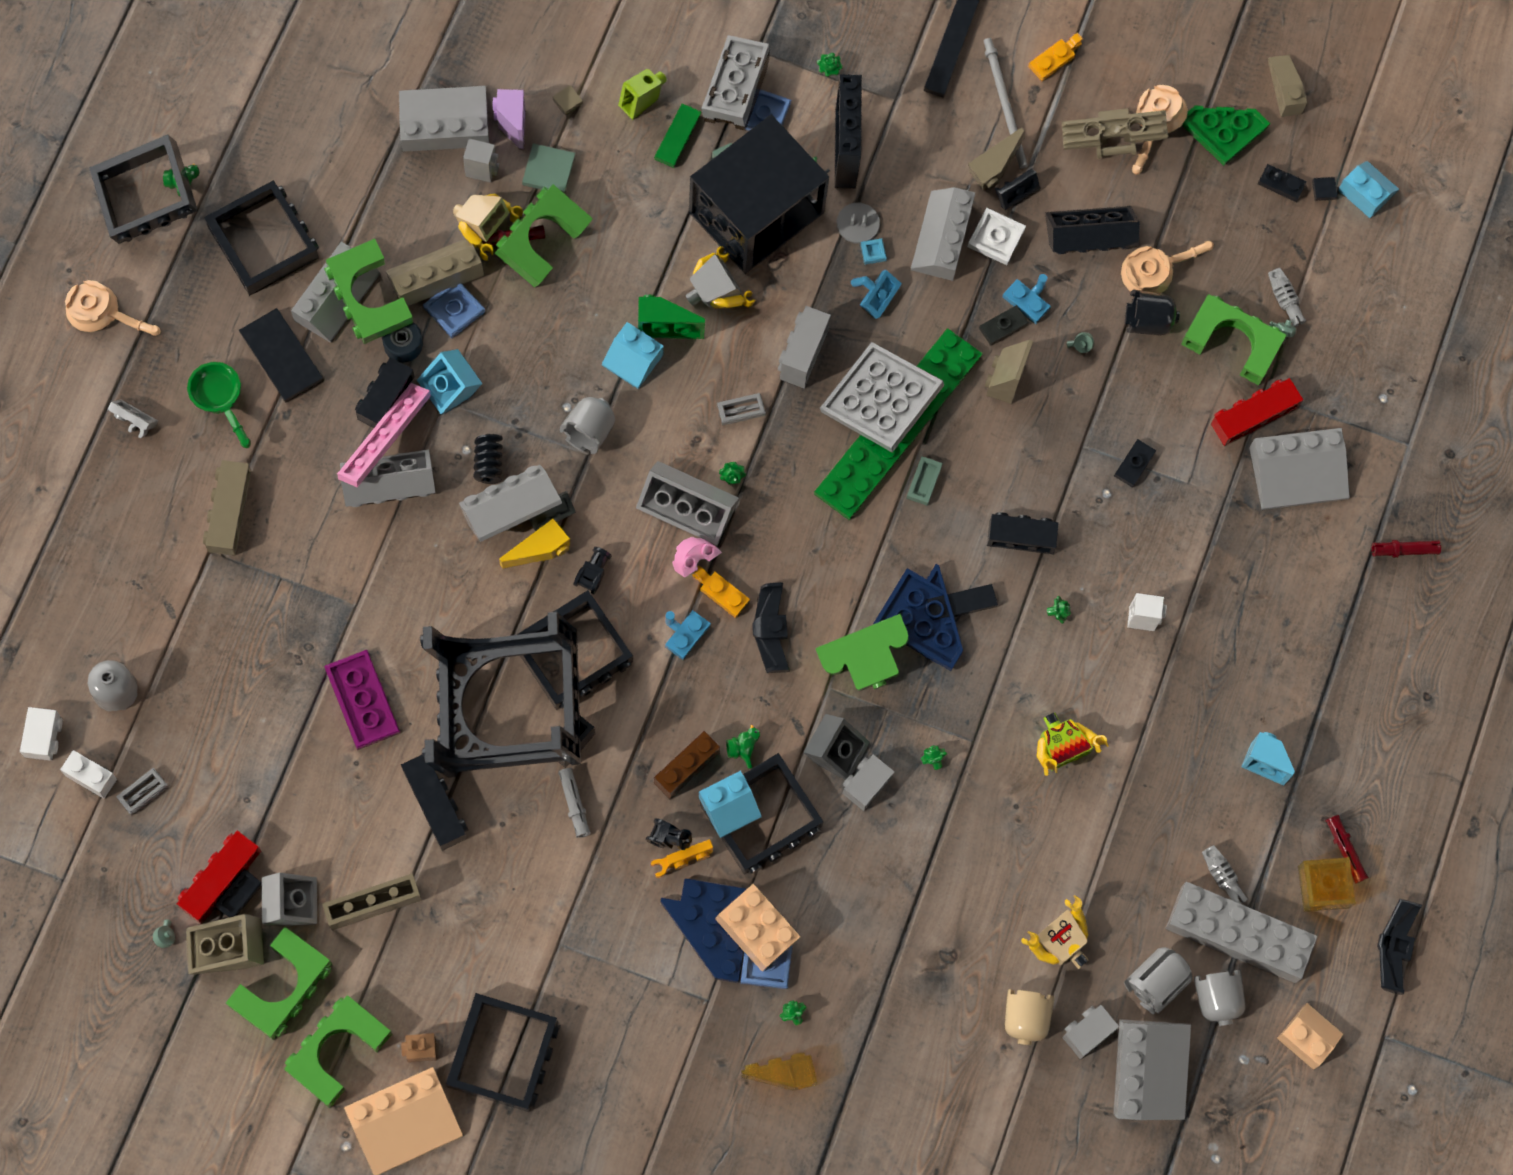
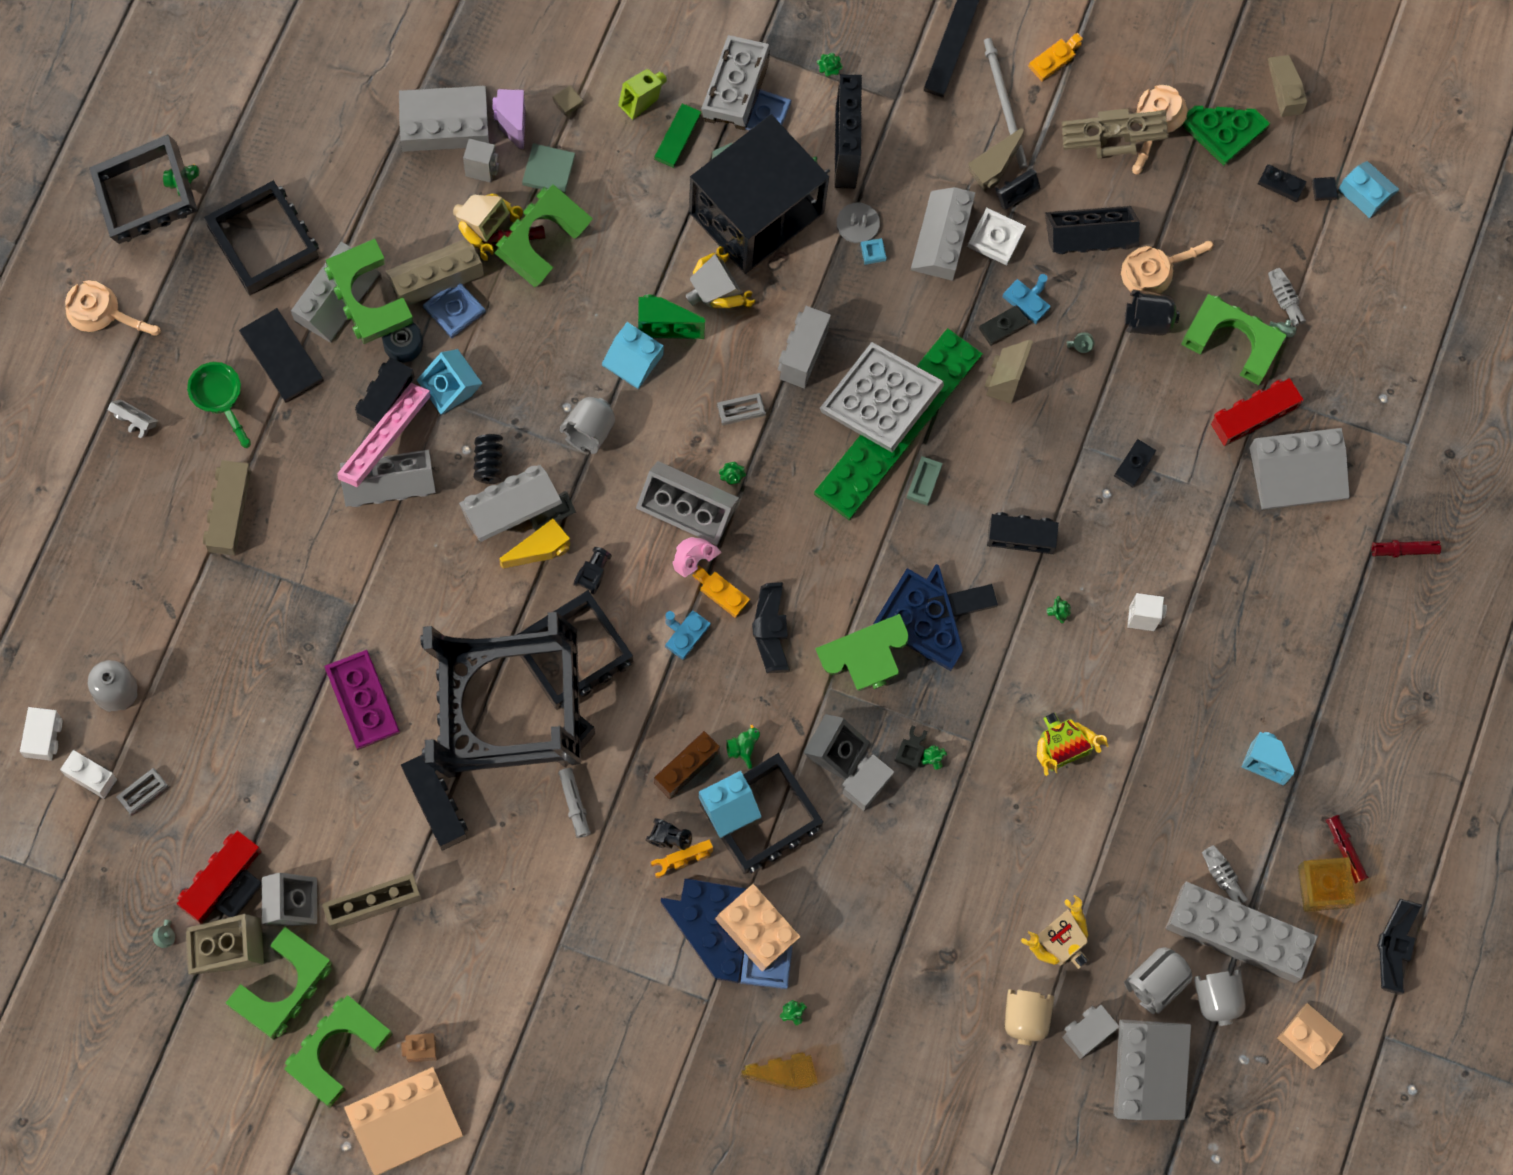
(465, 1042): black window -> none
(879, 292): dark azure plate -> none
(910, 750): none -> pearl dark grey plate

